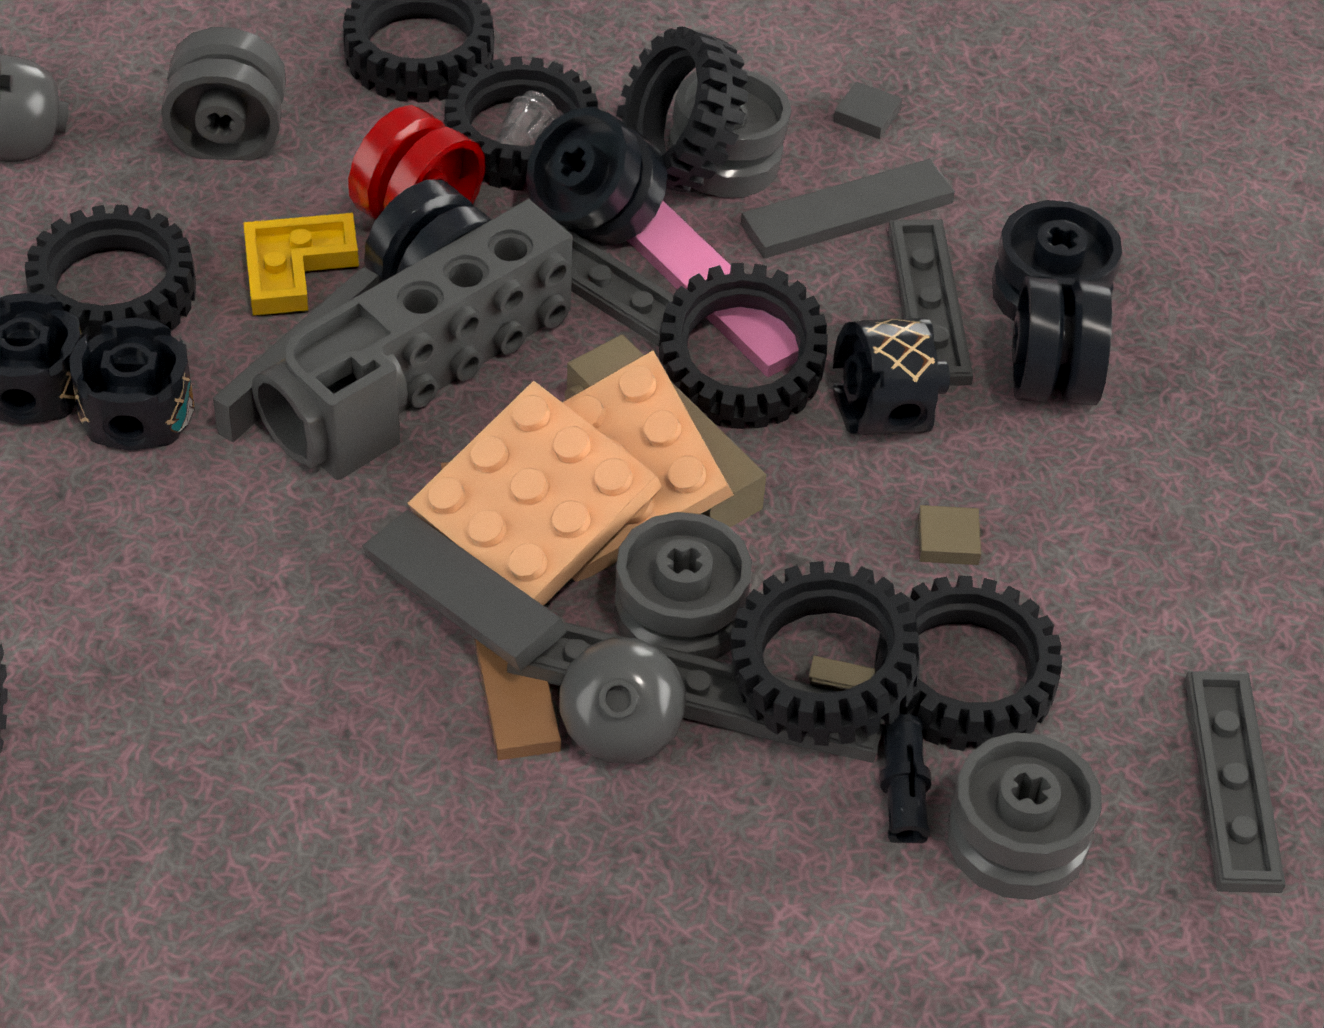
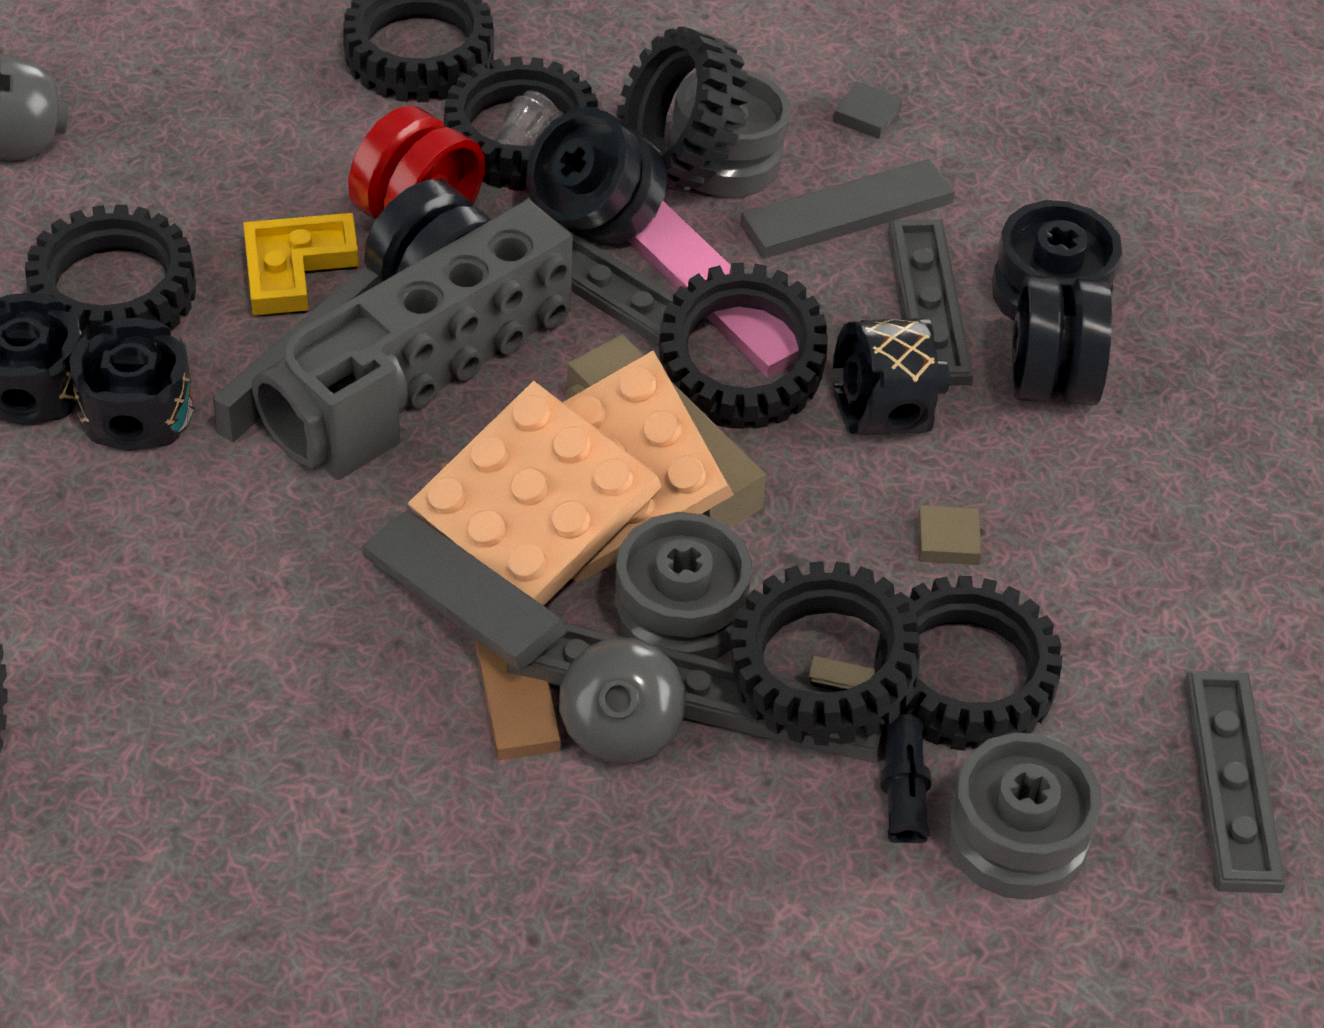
(224, 95): dark grey wheel -> none

